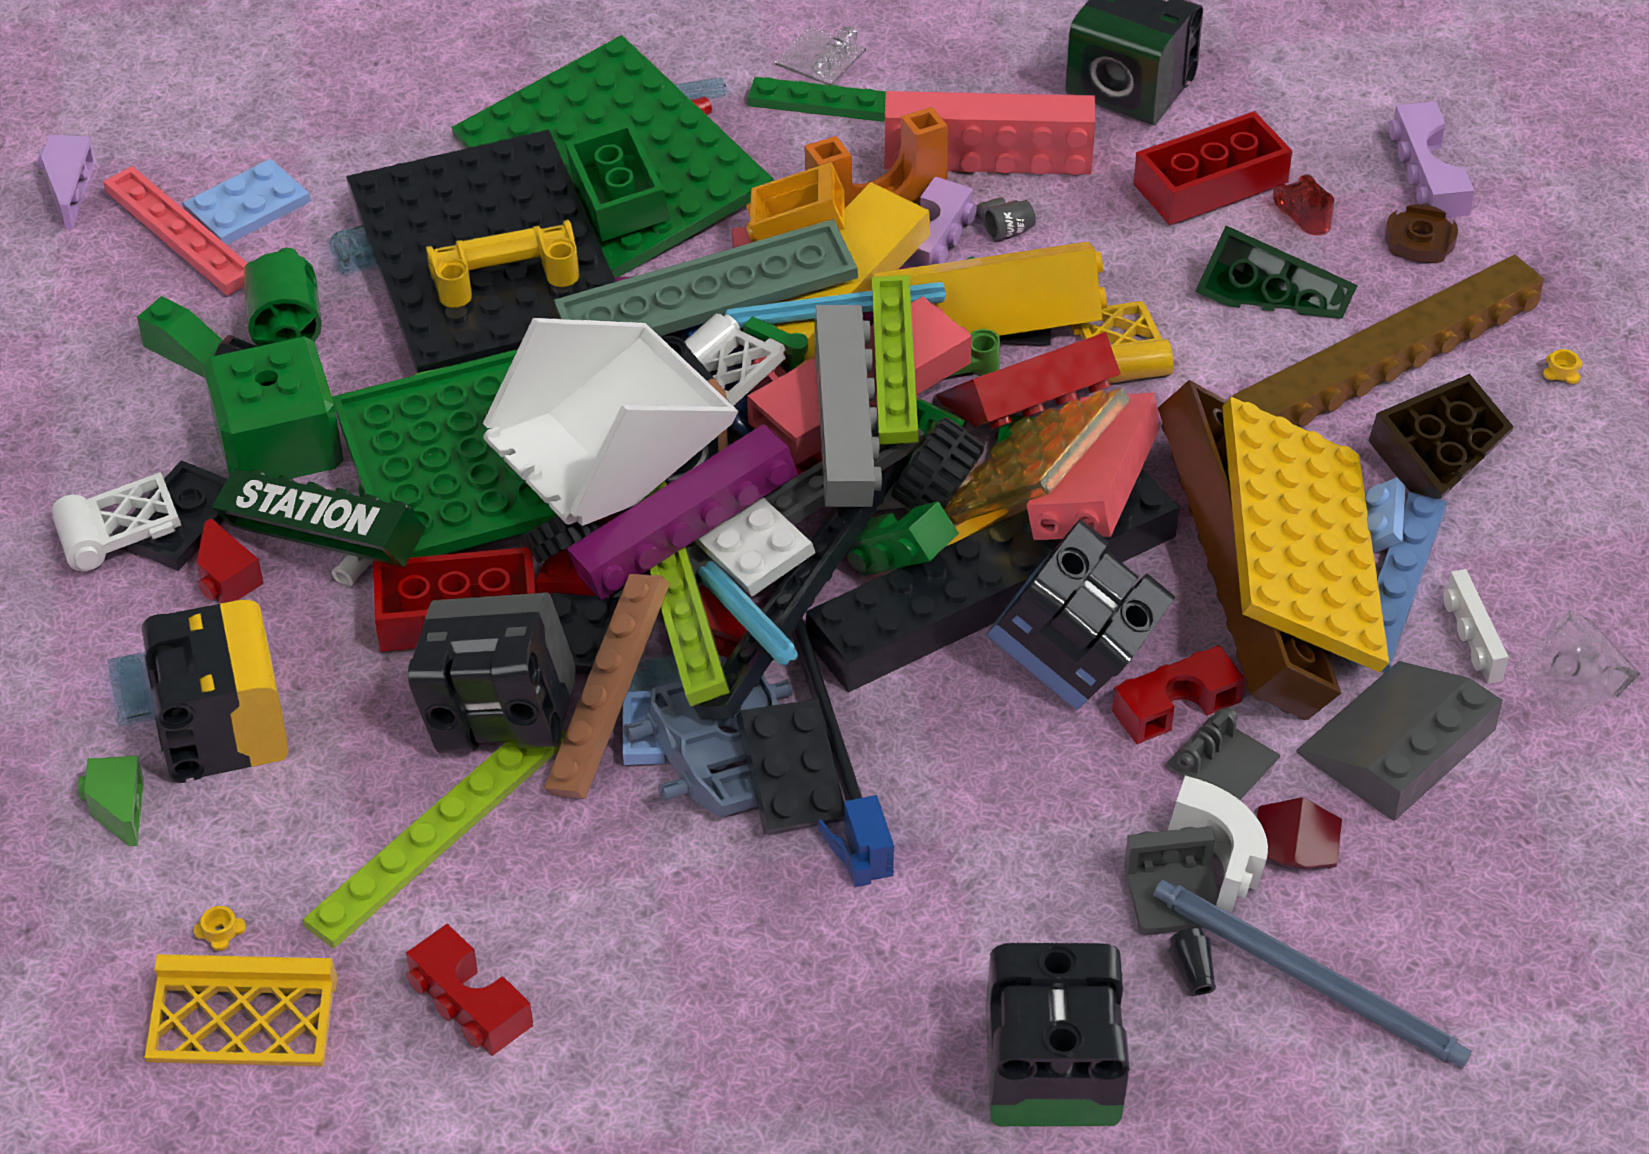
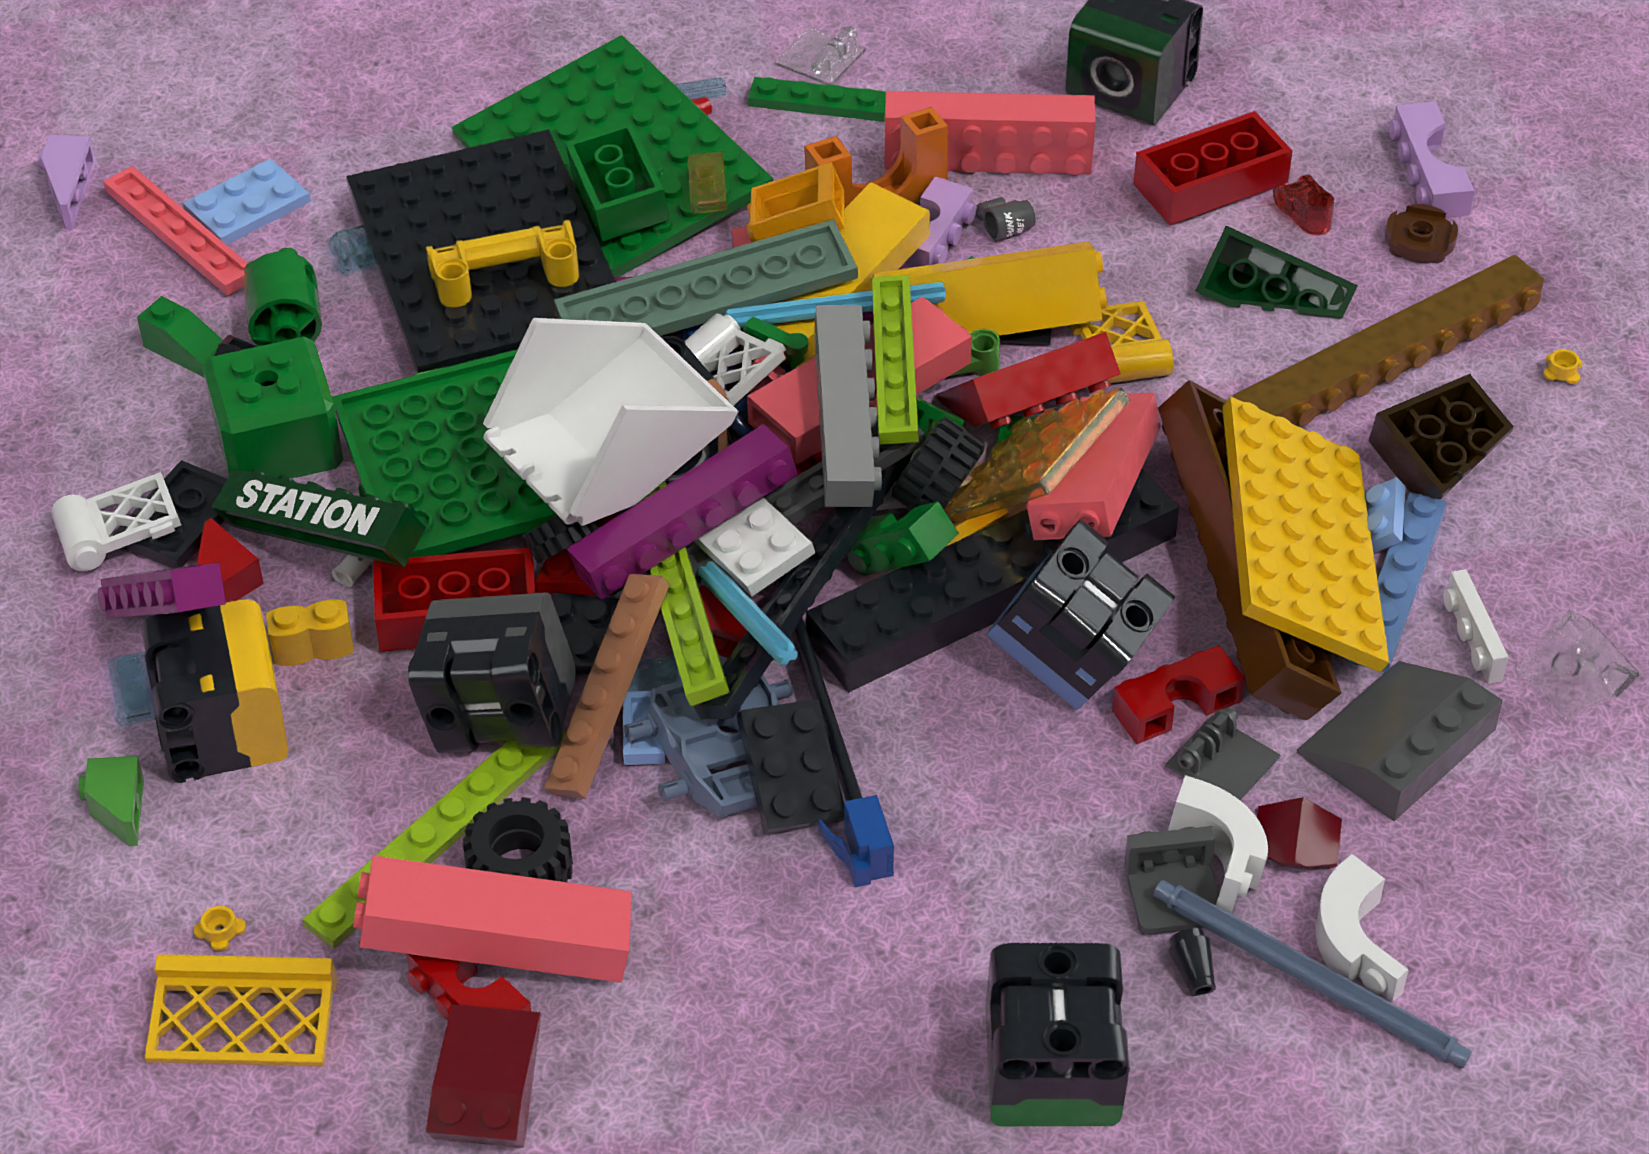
(162, 591): none -> magenta brick
(309, 632): none -> yellow brick
(484, 1076): none -> dark red slope
(494, 919): none -> coral brick
(520, 827): none -> black tyre
(707, 182): none -> clear yellow plate
(1346, 898): none -> white arch

